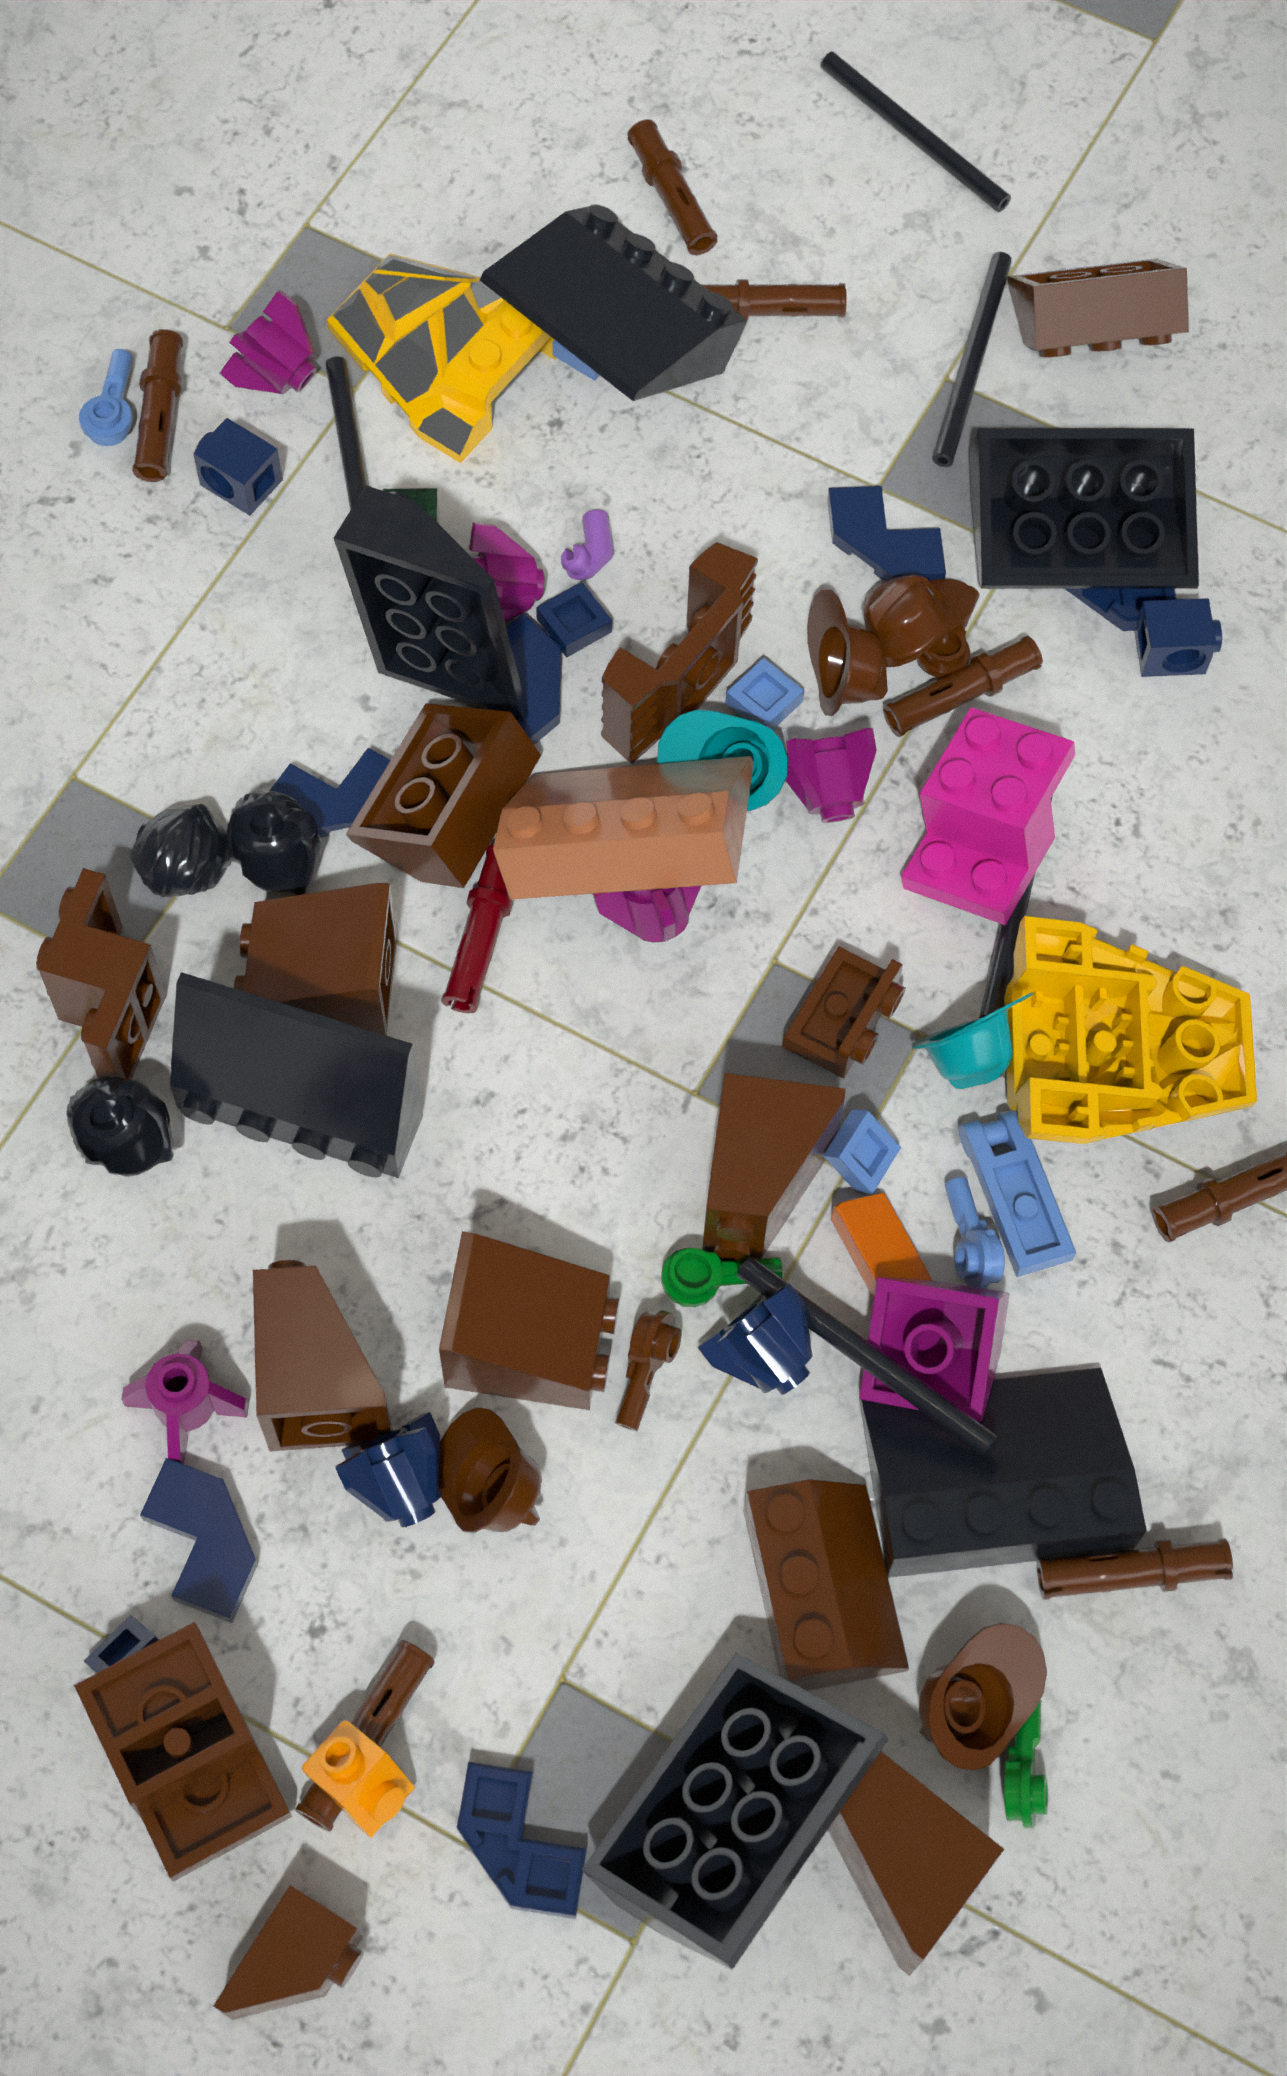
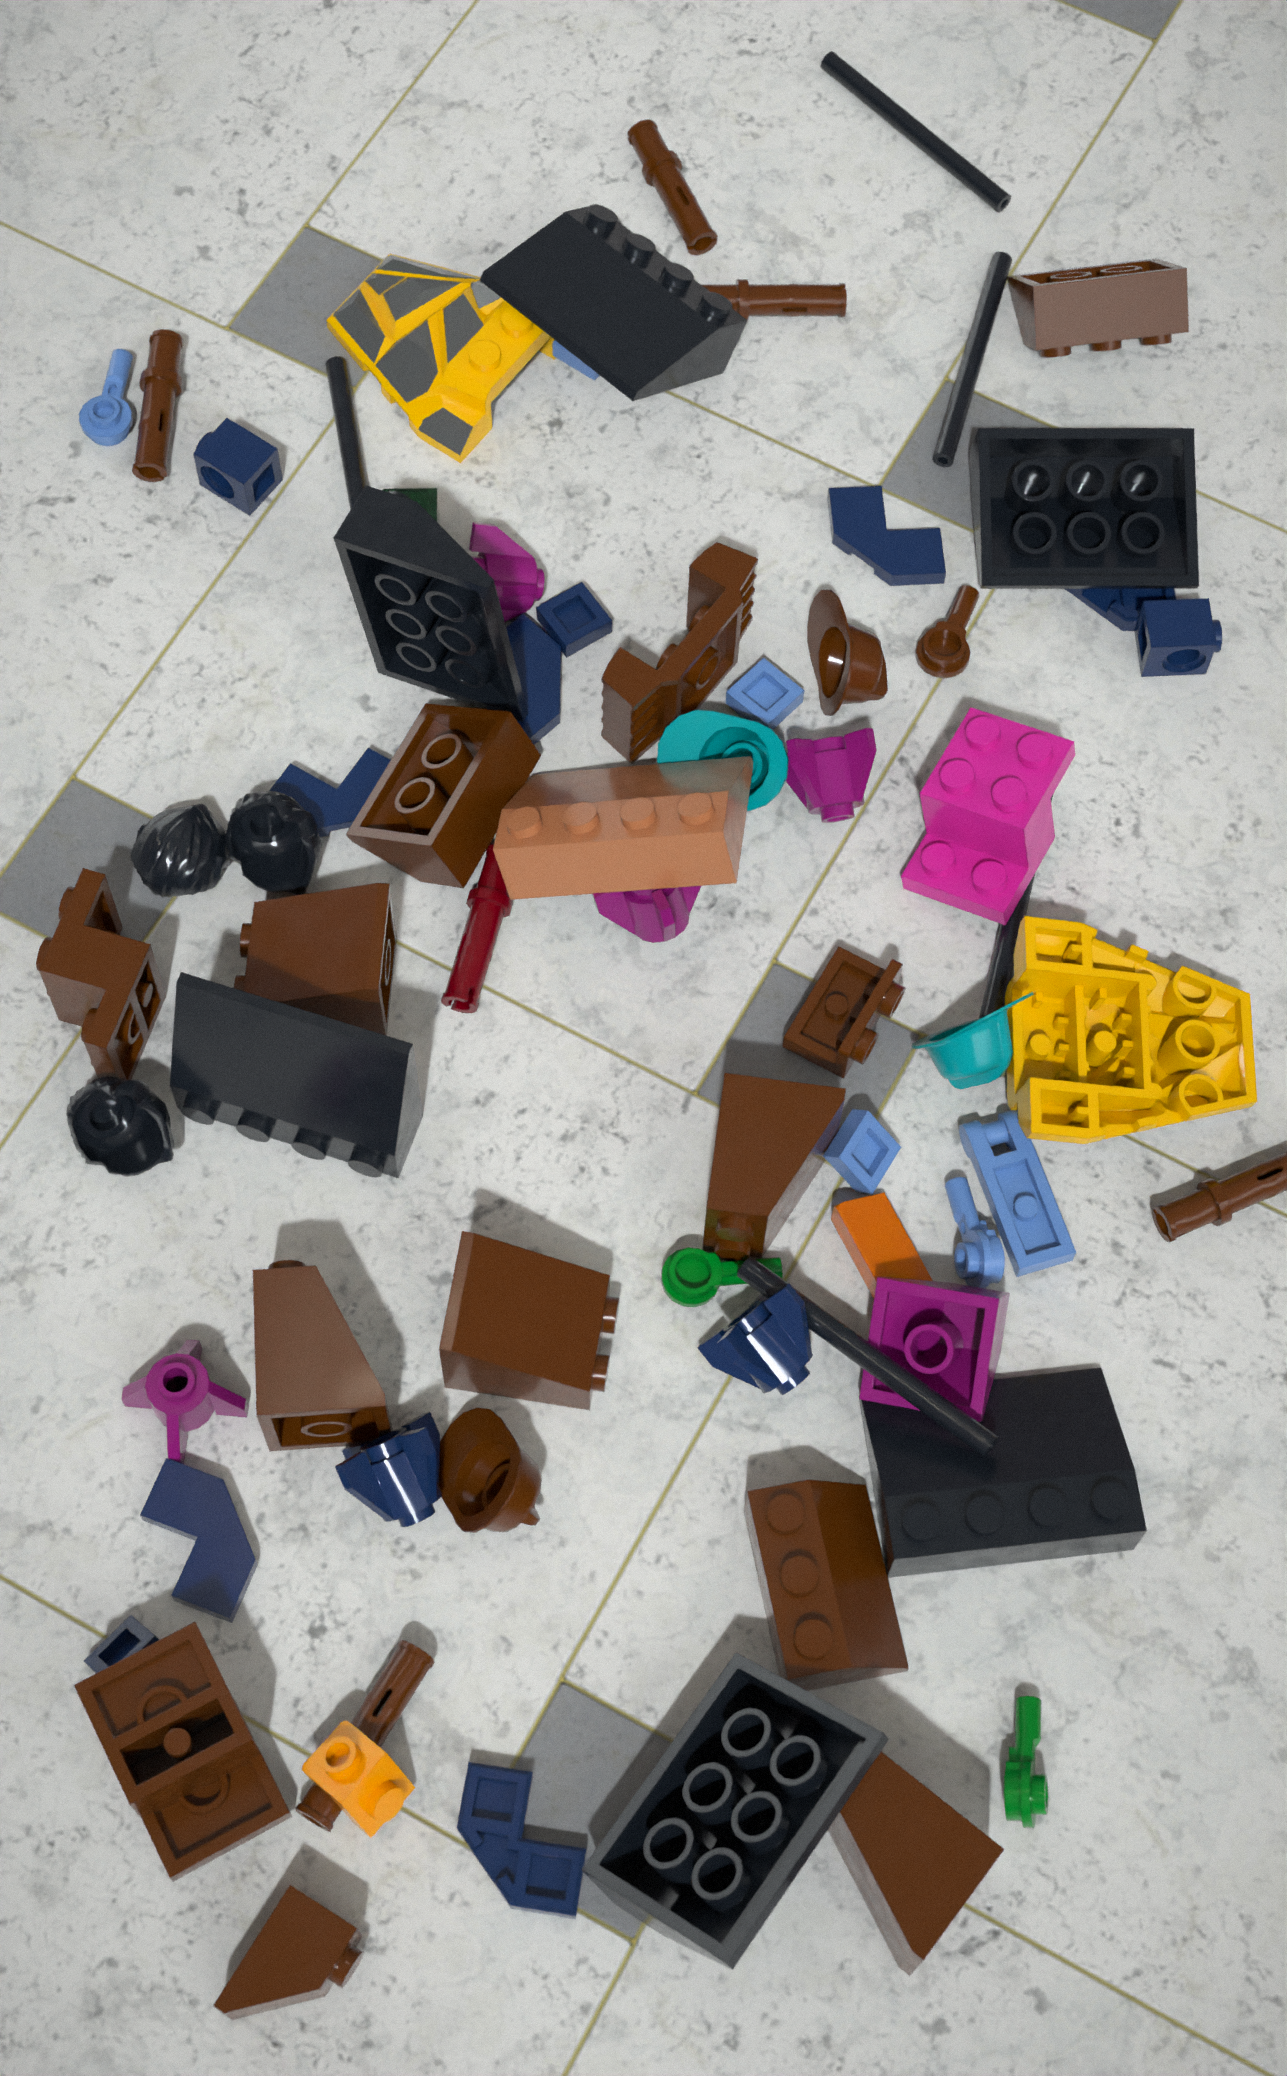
(274, 352): magenta brick -> none
(596, 550): medium lavender arm -> none
(652, 1344): reddish brown plate -> none
(915, 614): reddish brown piece -> none
(983, 676): reddish brown pin -> none
(983, 1695): reddish brown piece -> none
(1137, 1568): reddish brown pin -> none

